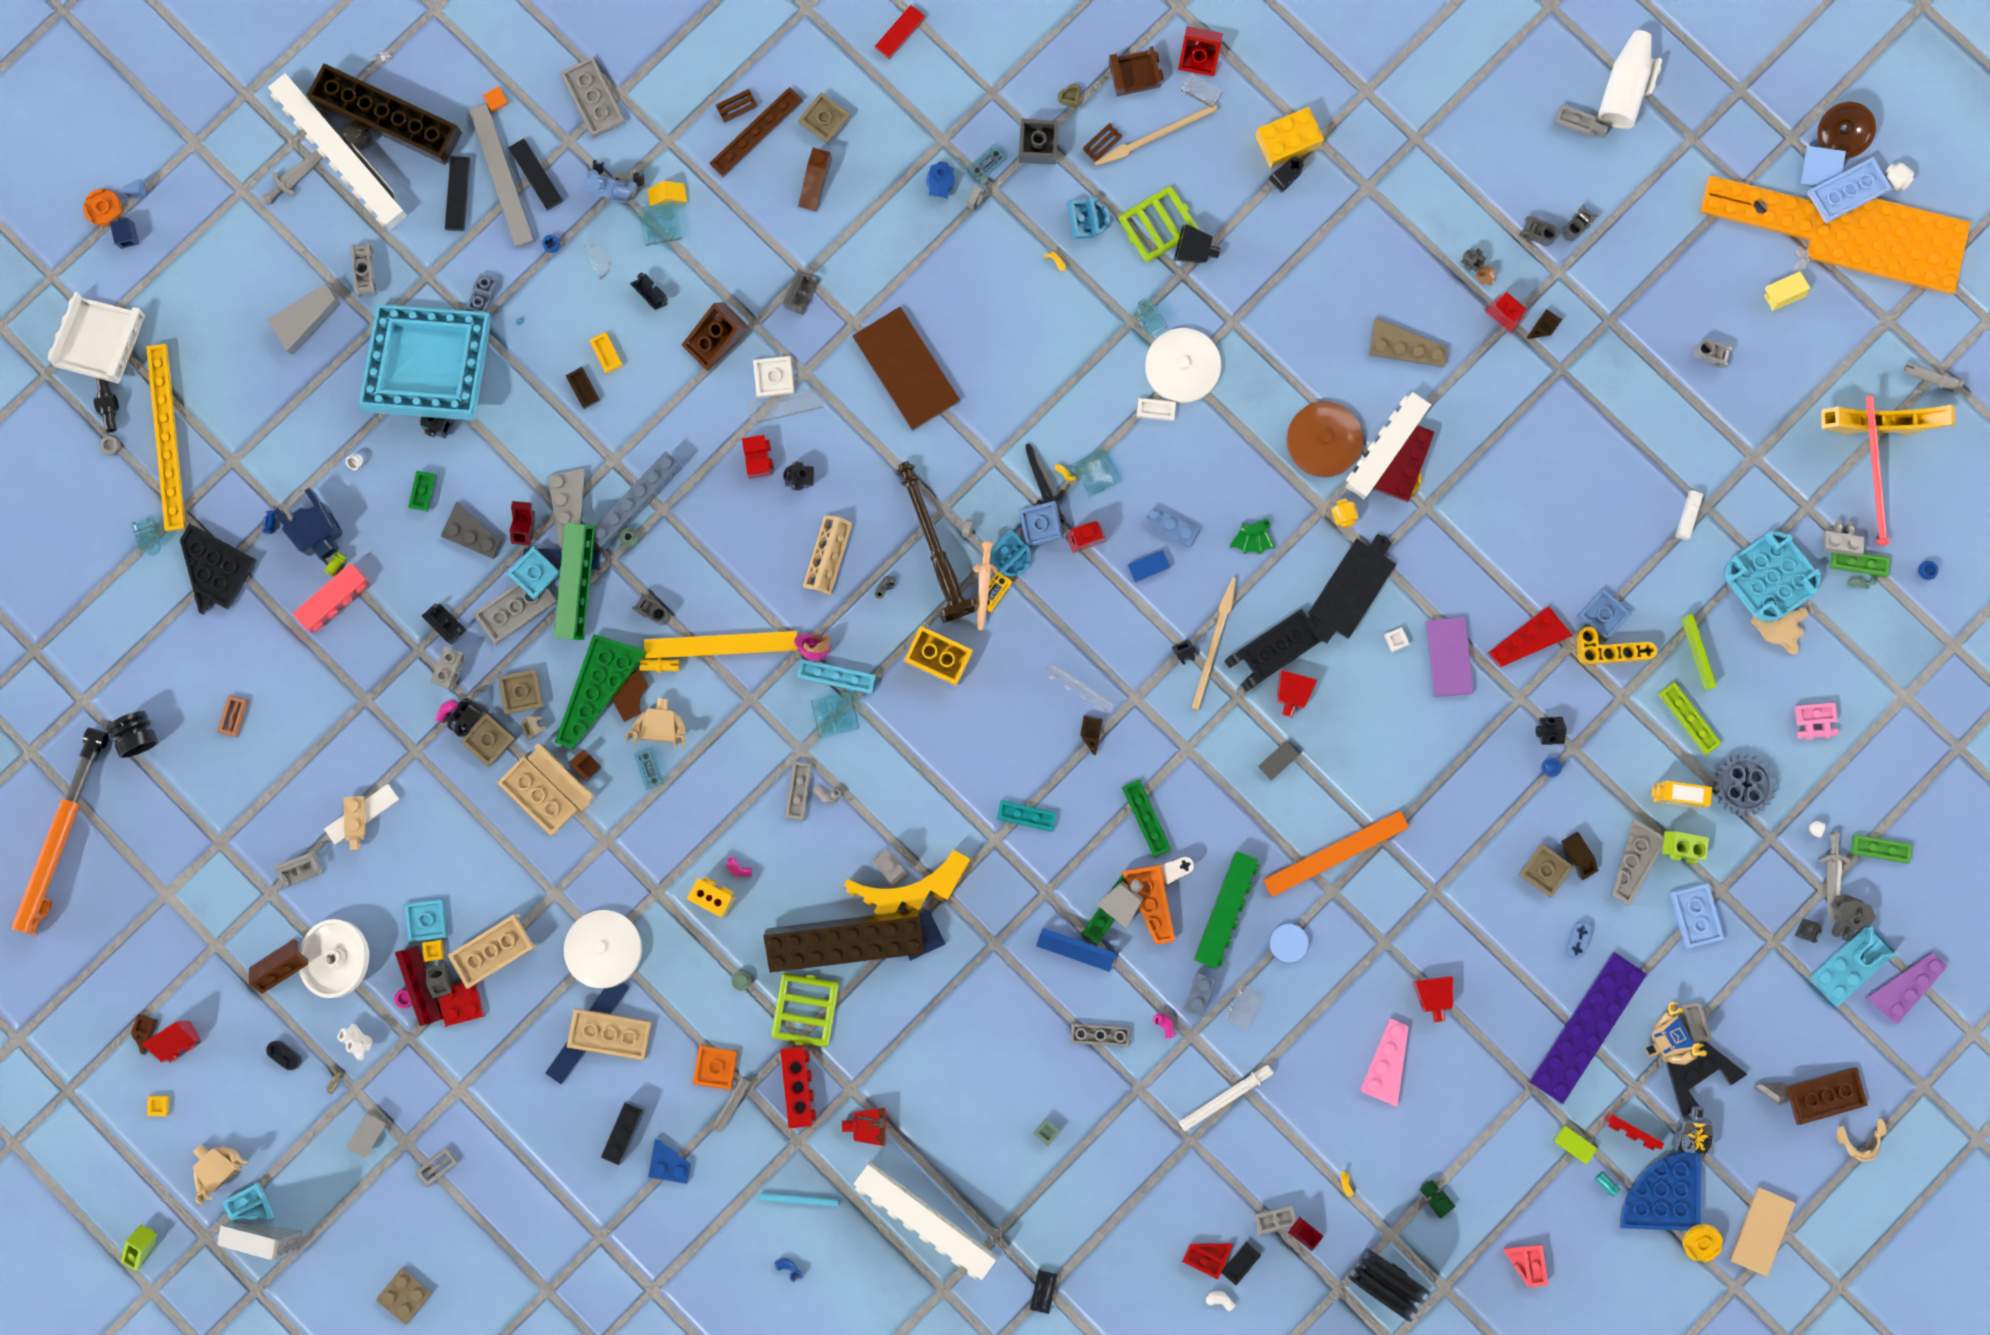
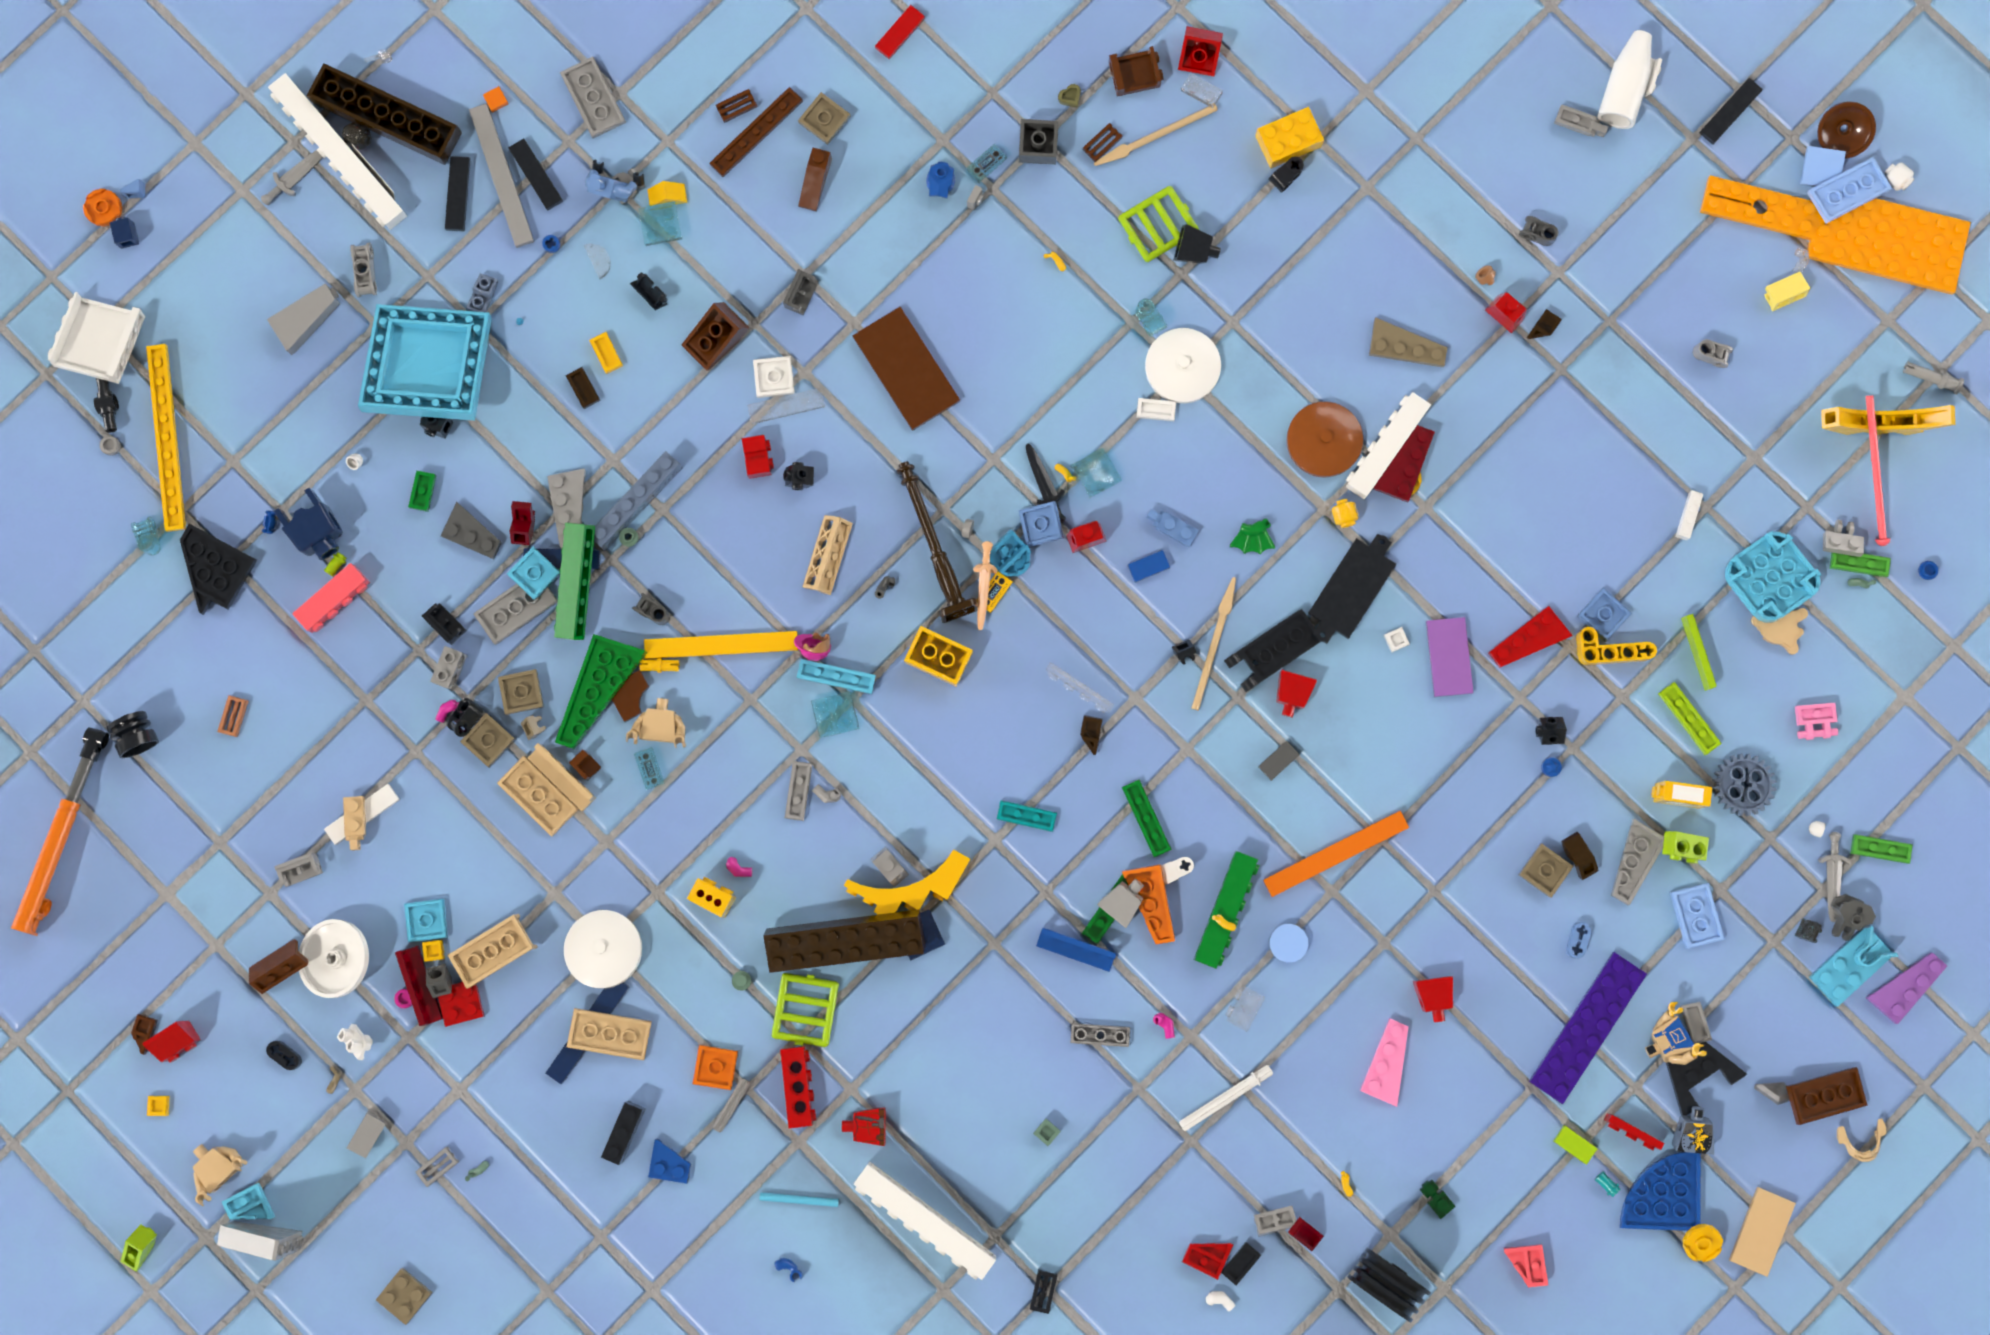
(477, 1171): none -> sand green piece
(1087, 218): dark azure slope -> none
(1199, 994): sand blue brick -> none
(1225, 924): none -> yellow piece
(1473, 259): dark grey gear -> none
(1580, 221): dark grey piece -> none
(1731, 111): none -> black tile

